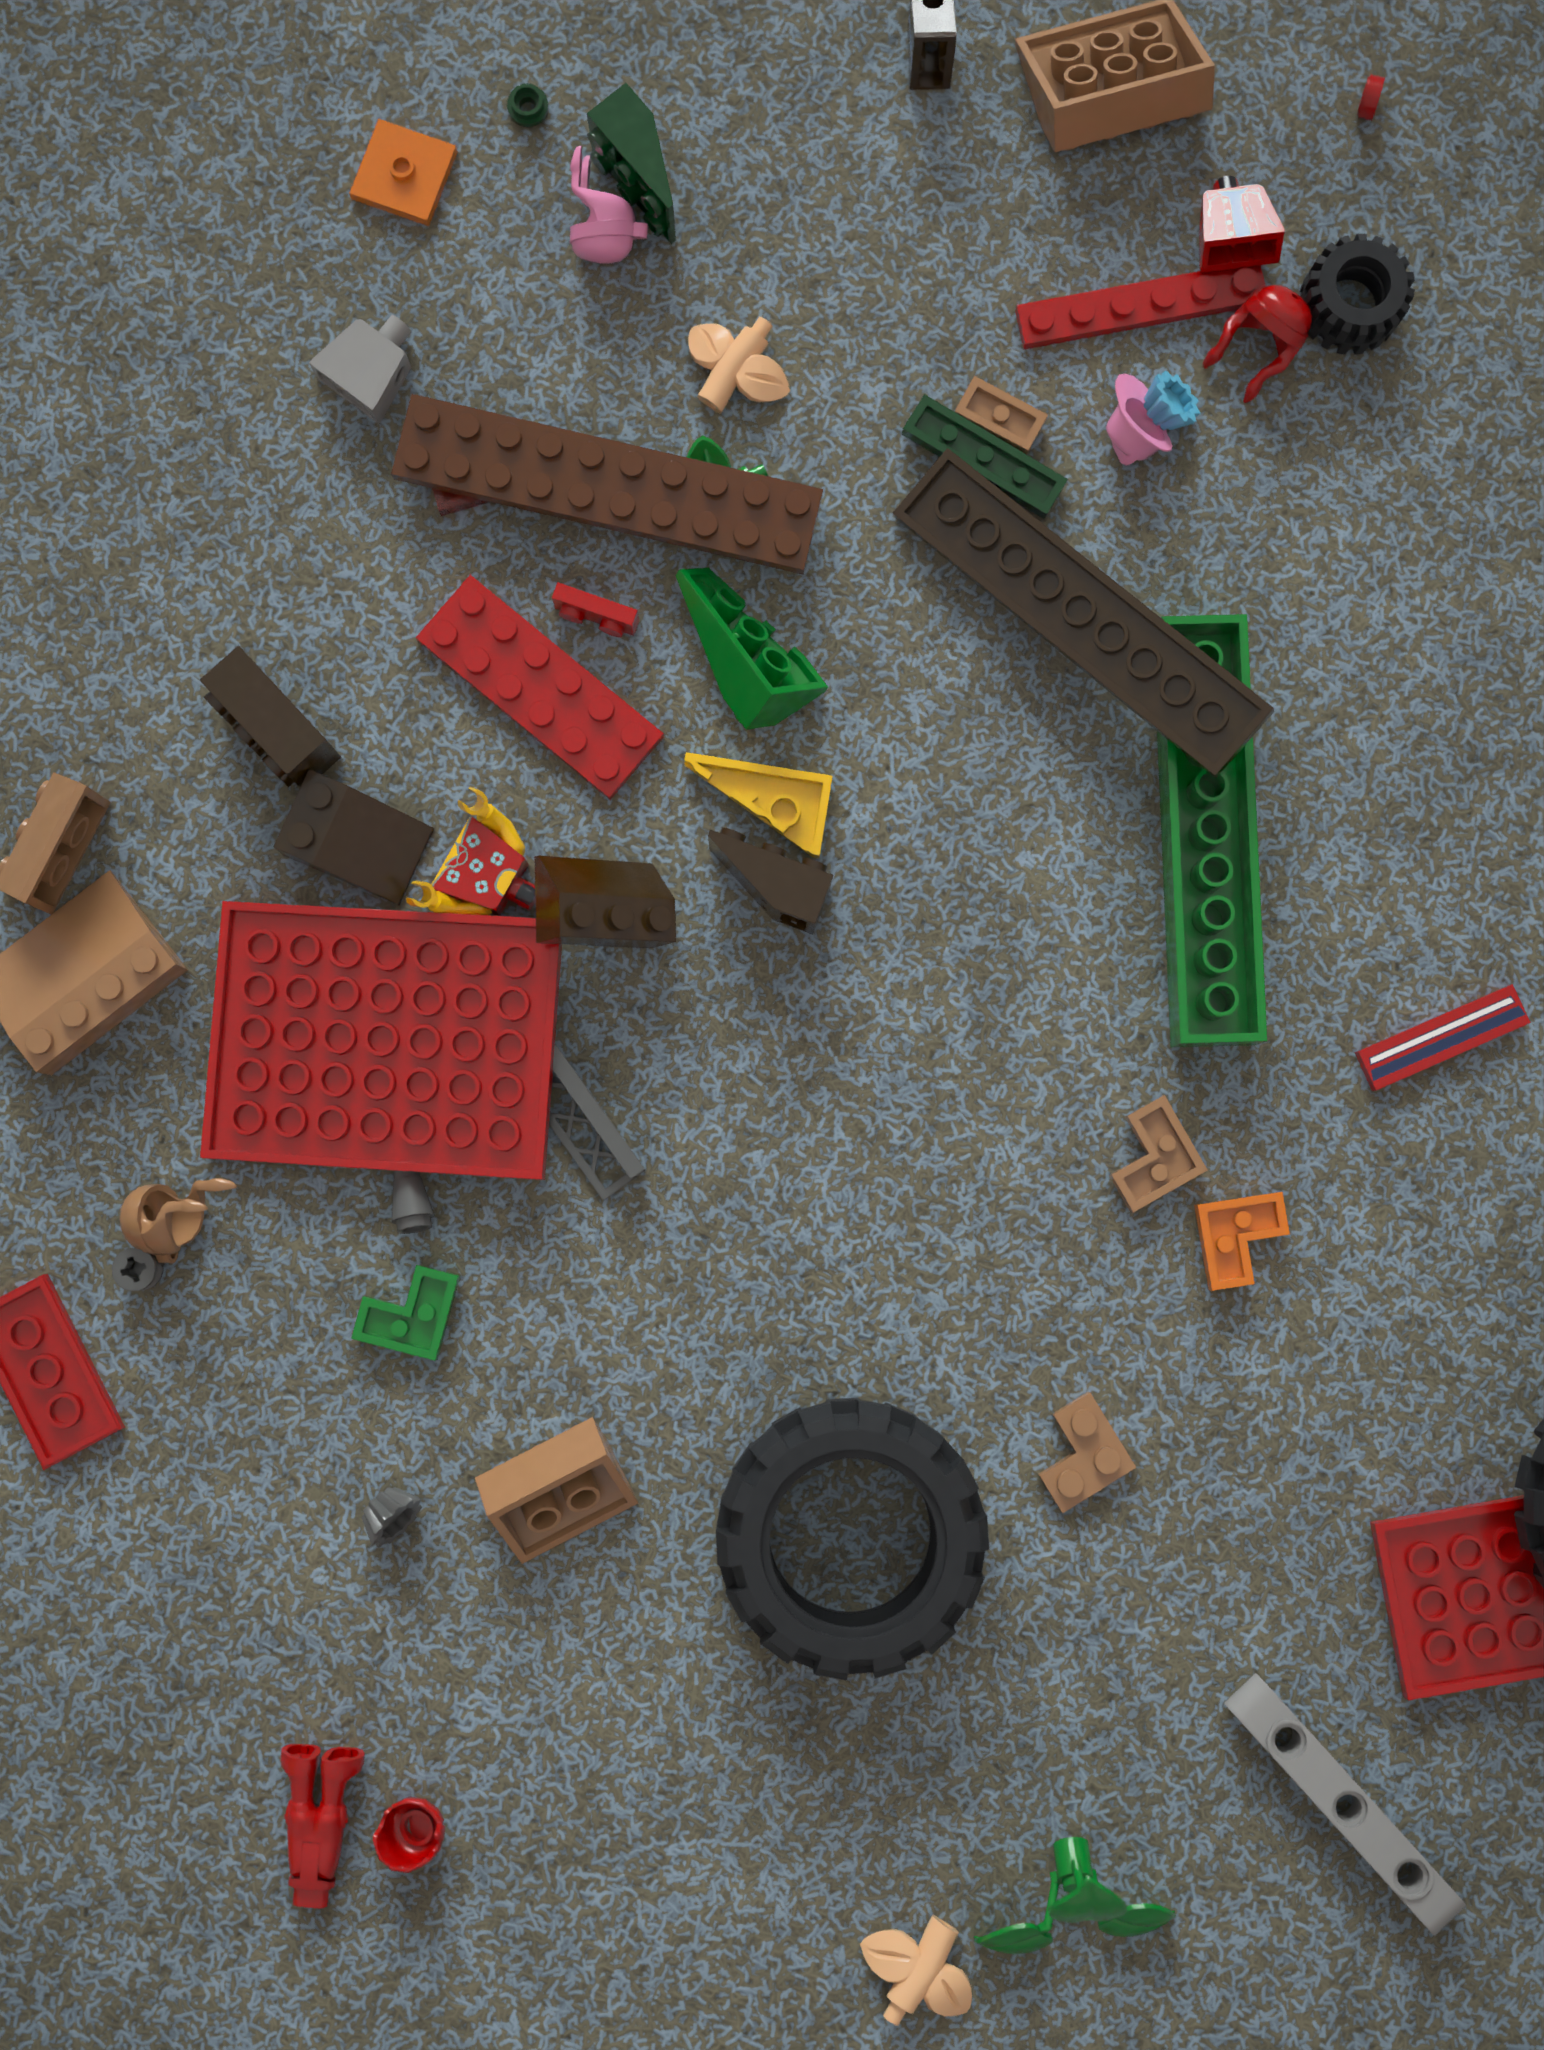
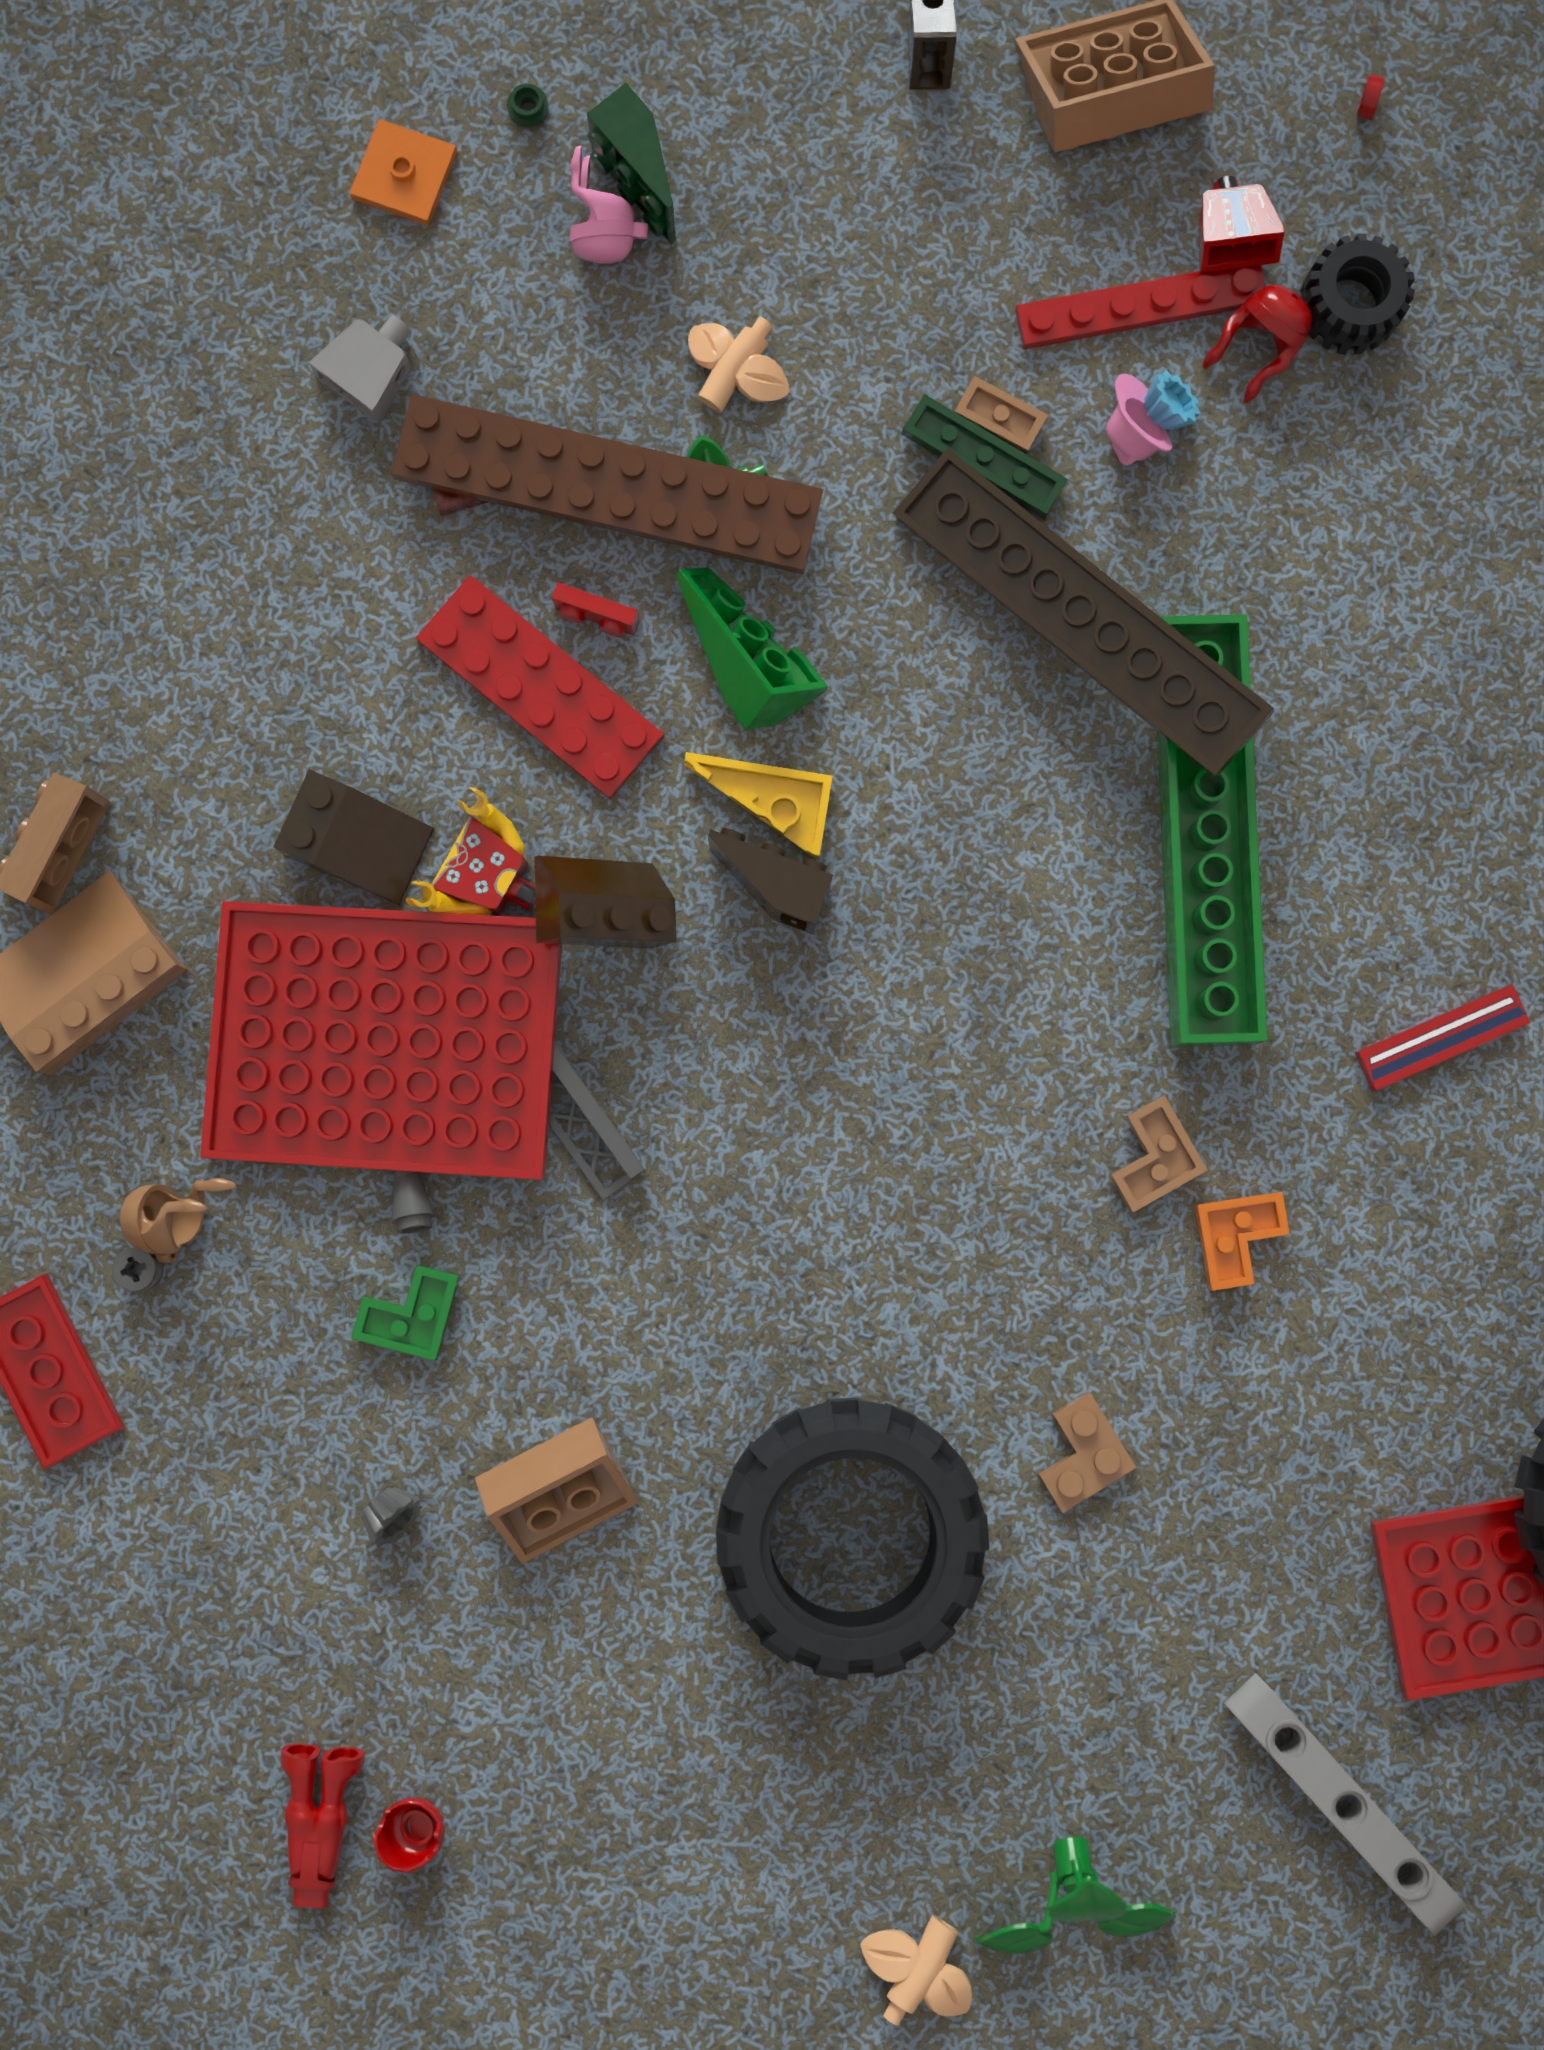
(267, 719): dark brown brick -> none

